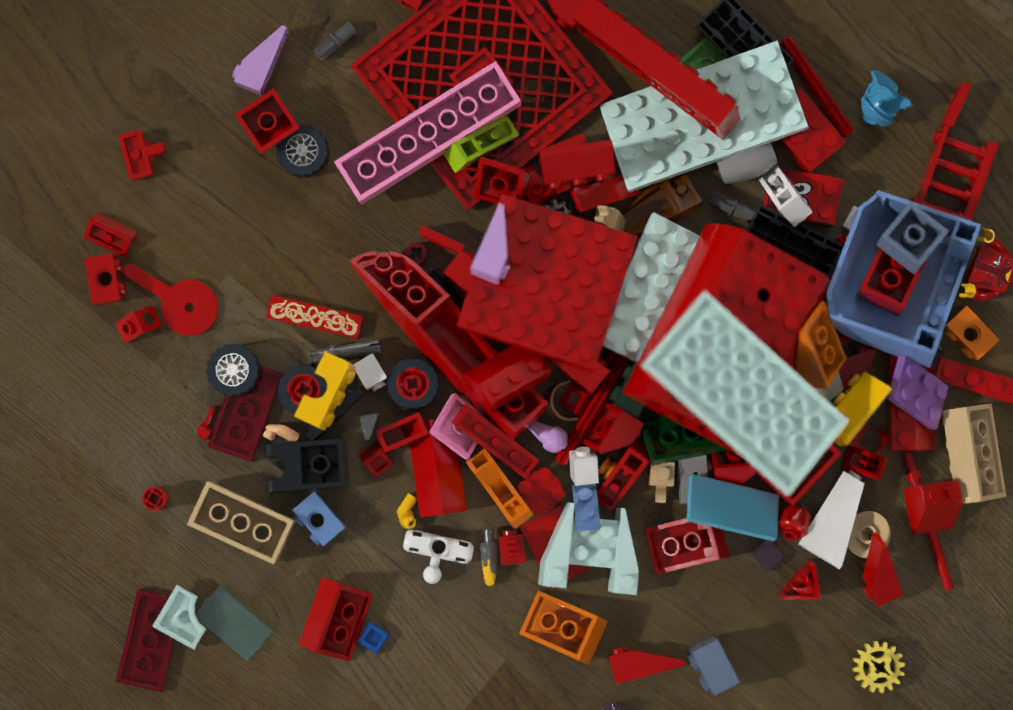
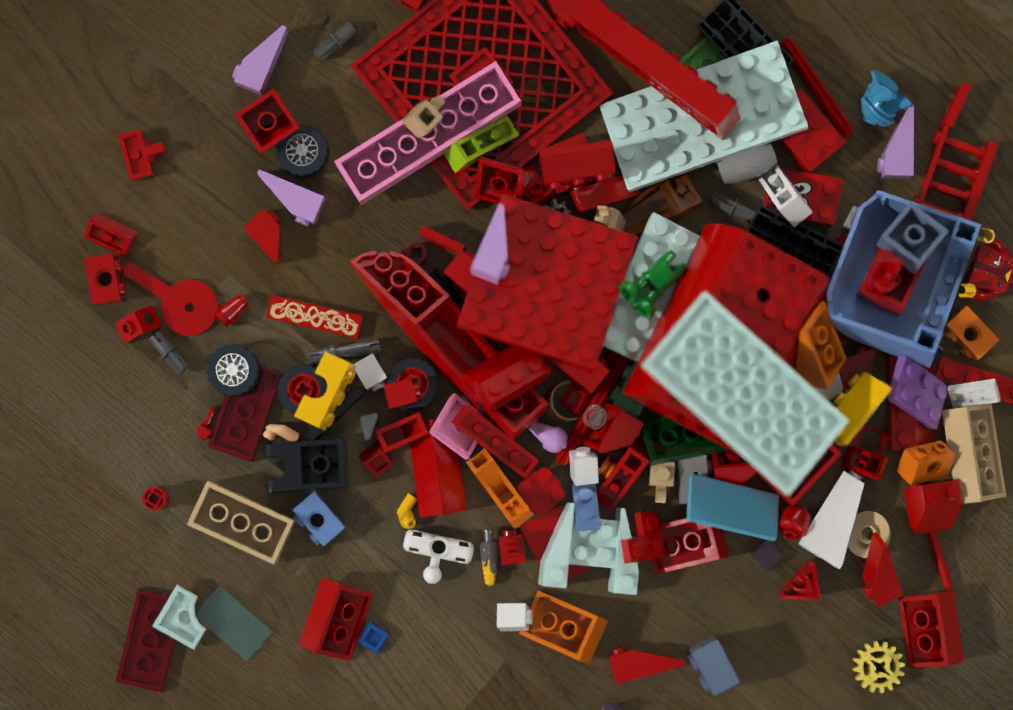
(169, 353): none -> dark grey axle
(231, 310): none -> red cone
(266, 233): none -> red slope
(299, 201): none -> lavender slope
(402, 393): none -> red brick
(424, 116): none -> tan brick
(514, 617): none -> white brick
(595, 417): none -> clear tile
(648, 541): none -> red plate
(658, 278): none -> green piece
(884, 272): none -> red hips
(898, 155): none -> lavender slope
(925, 462): none -> orange brick
(931, 629): none -> red slope
(974, 393): none -> white plate

